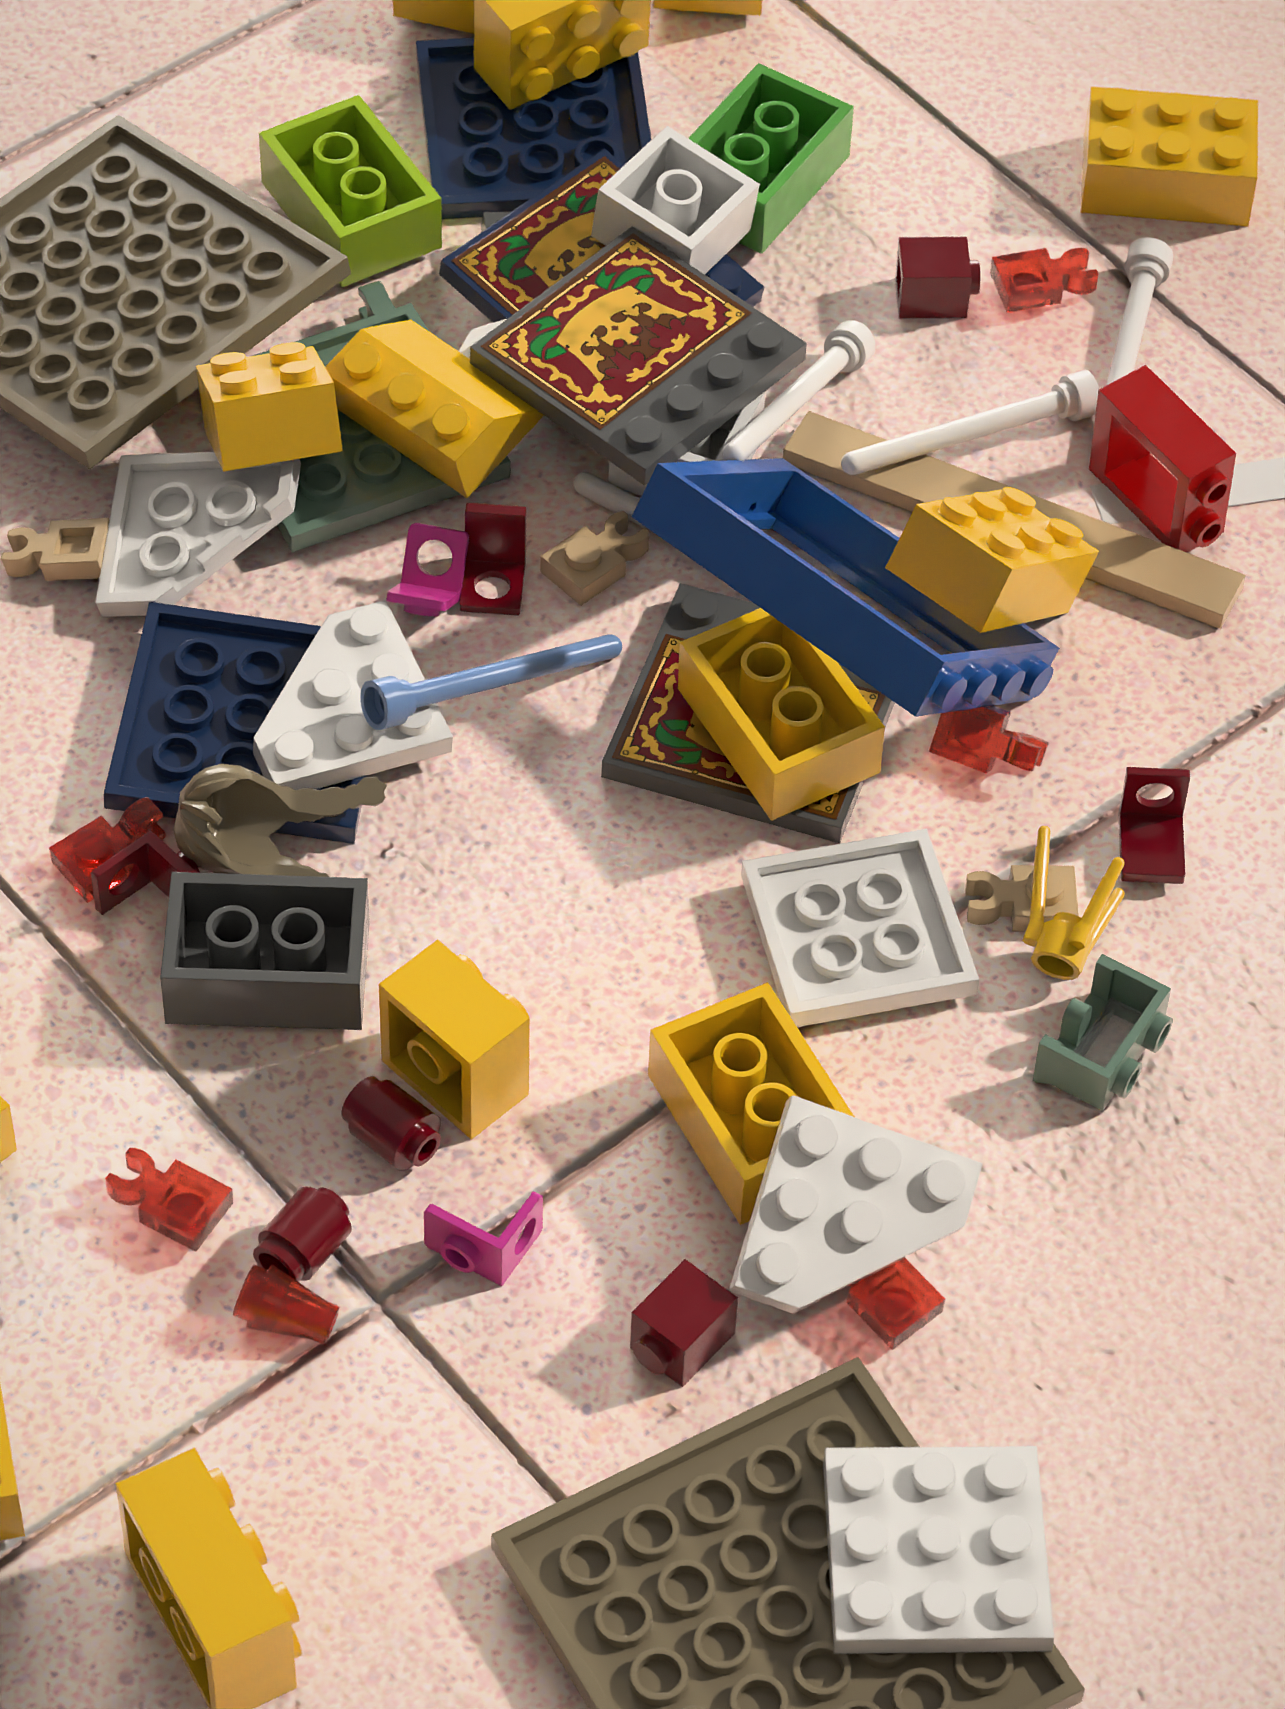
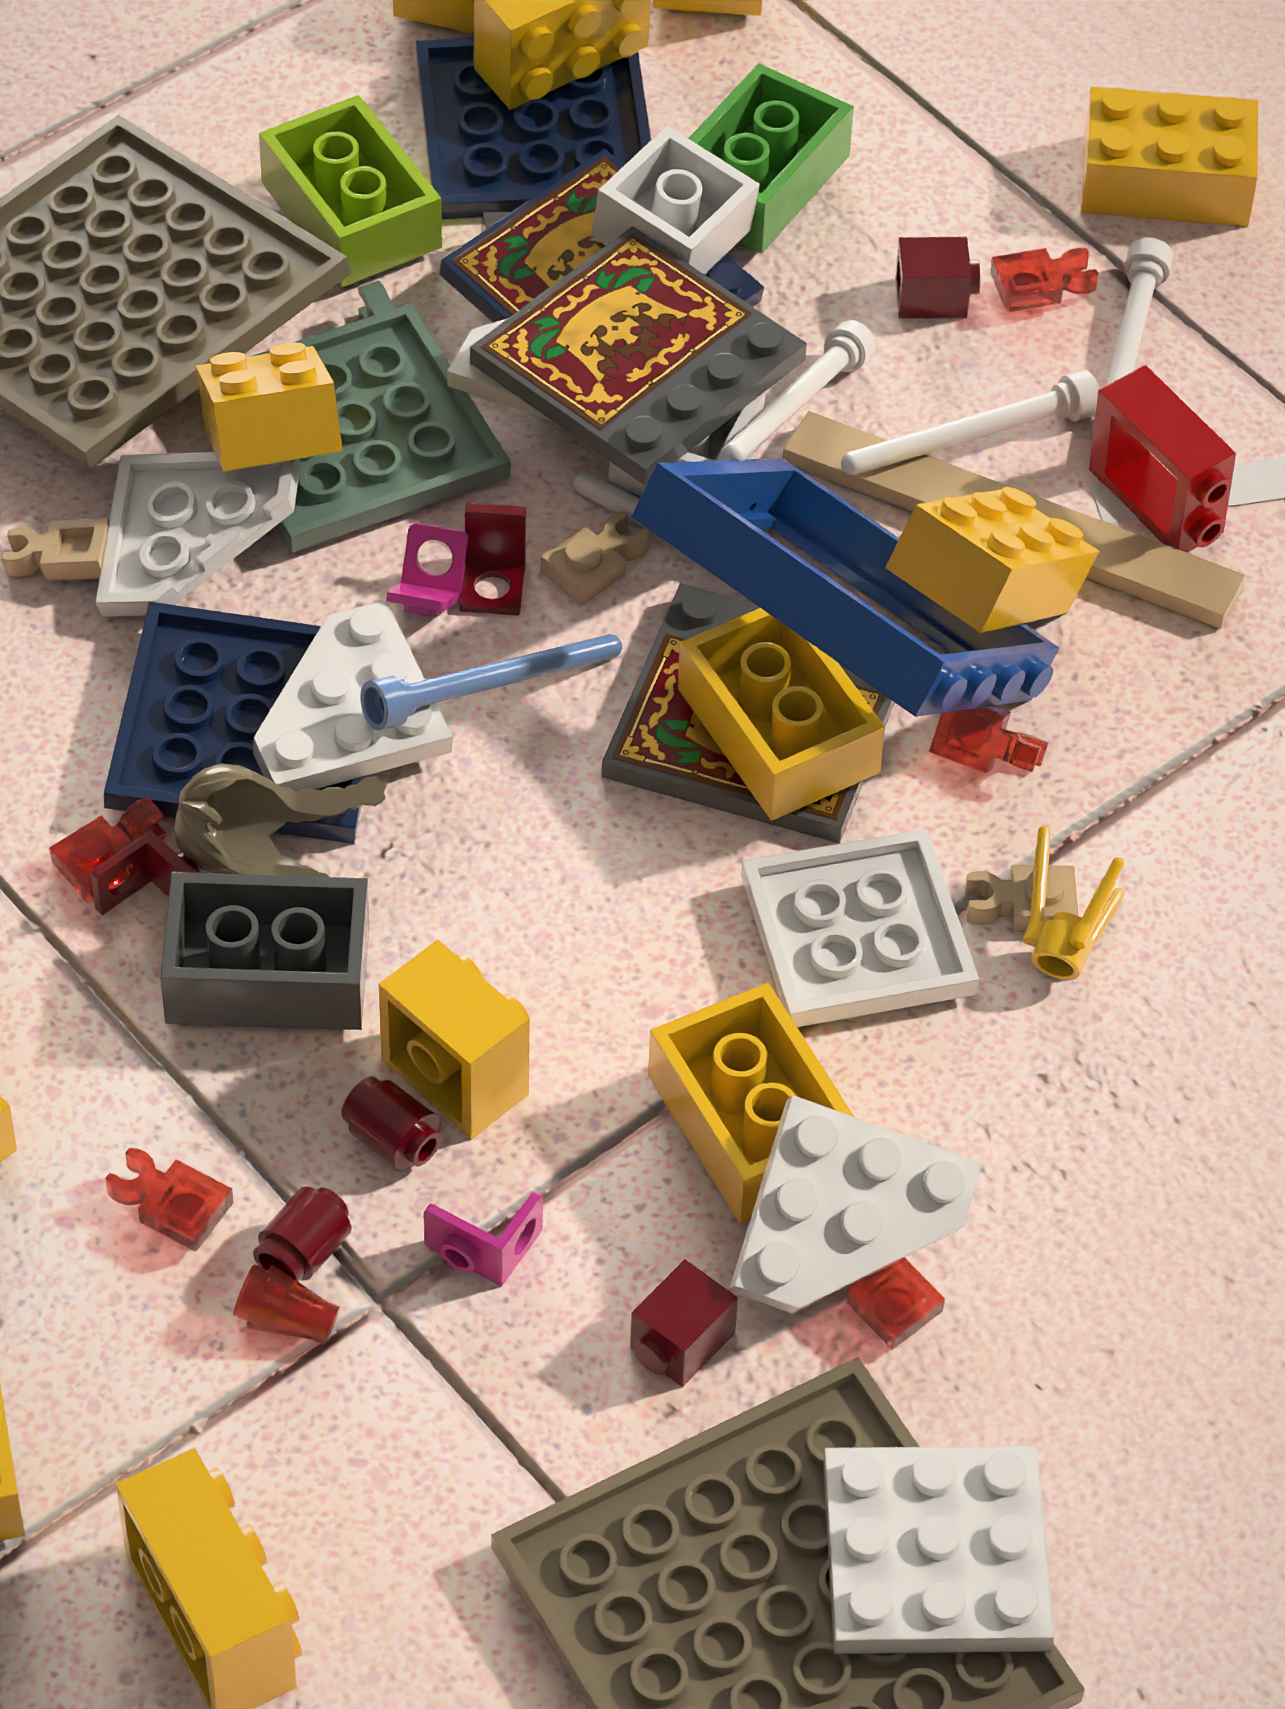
(429, 402): yellow slope -> none
(1106, 1035): sand green window -> none
(1153, 829): dark red bracket -> none

